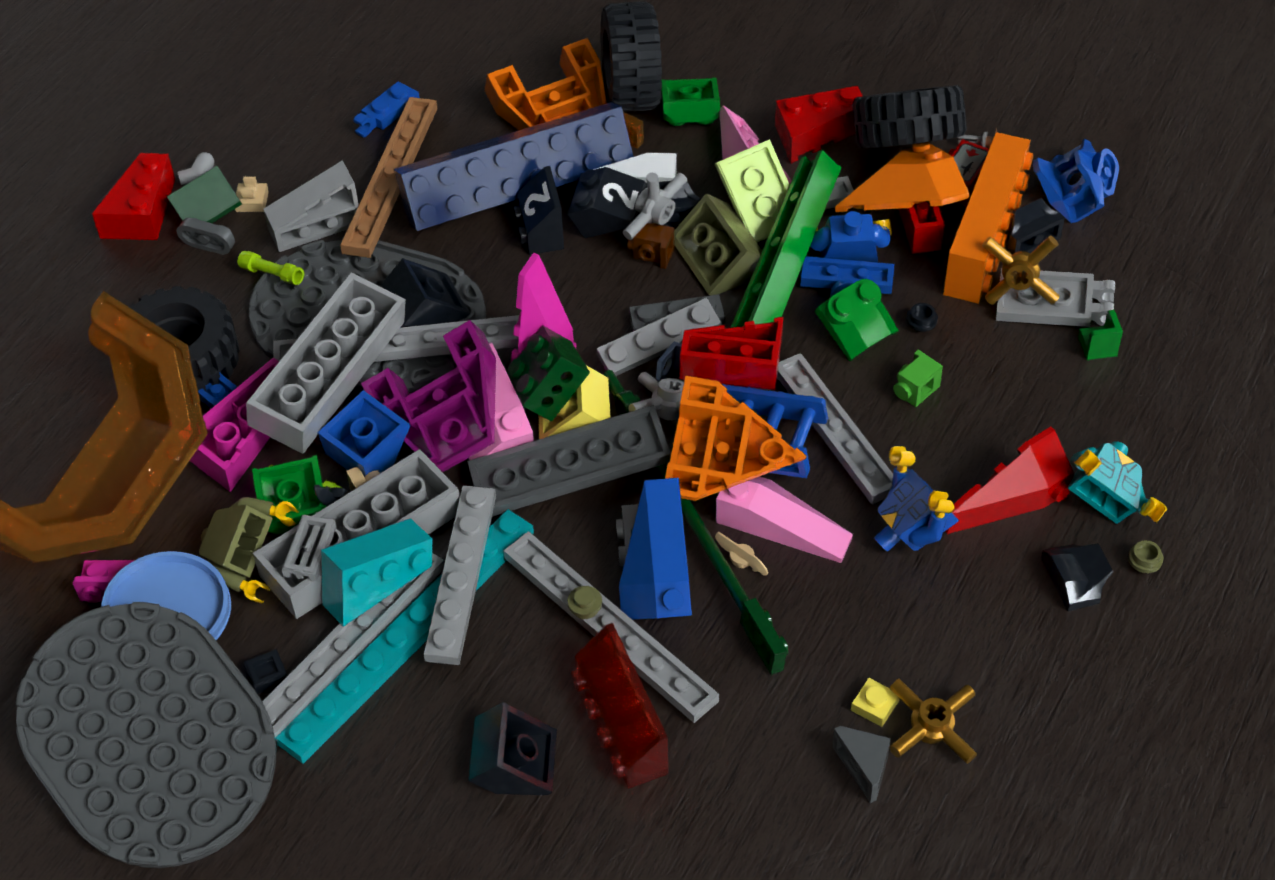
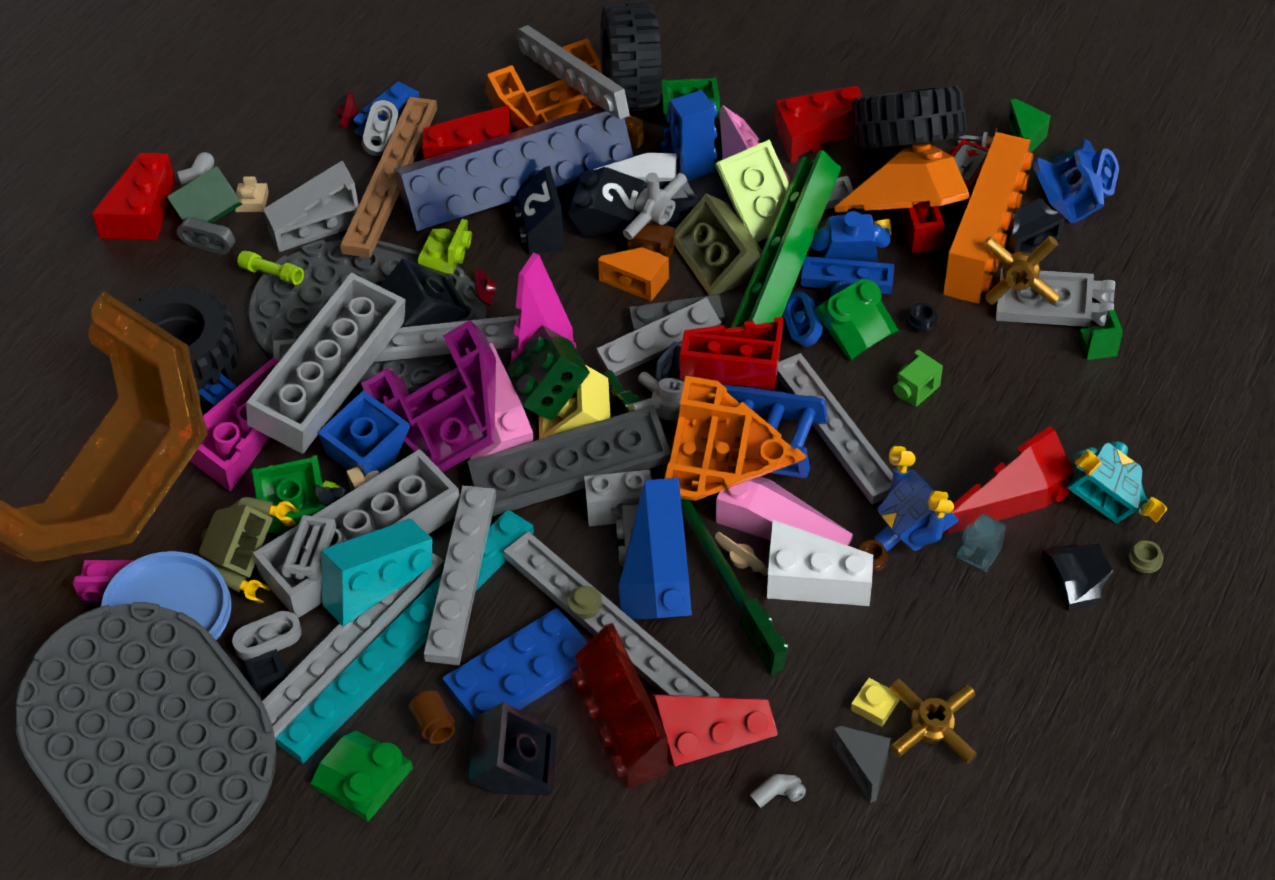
(266, 635): none -> light grey plate
(347, 111): none -> dark red piece
(361, 773): none -> green slope
(377, 129): none -> light grey plate
(431, 716): none -> reddish brown brick
(446, 248): none -> lime bracket
(465, 131): none -> red wedge
(484, 287): none -> dark red piece
(518, 667): none -> blue plate
(574, 72): none -> light grey plate
(609, 492): none -> light grey brick
(635, 271): none -> orange slope
(691, 134): none -> blue wedge
(711, 724): none -> red wedge
(778, 785): none -> light grey arm
(802, 320): none -> blue plate
(816, 568): none -> white wedge
(879, 553): none -> reddish brown plate
(982, 542): none -> clear light blue brick
(1028, 123): none -> green slope

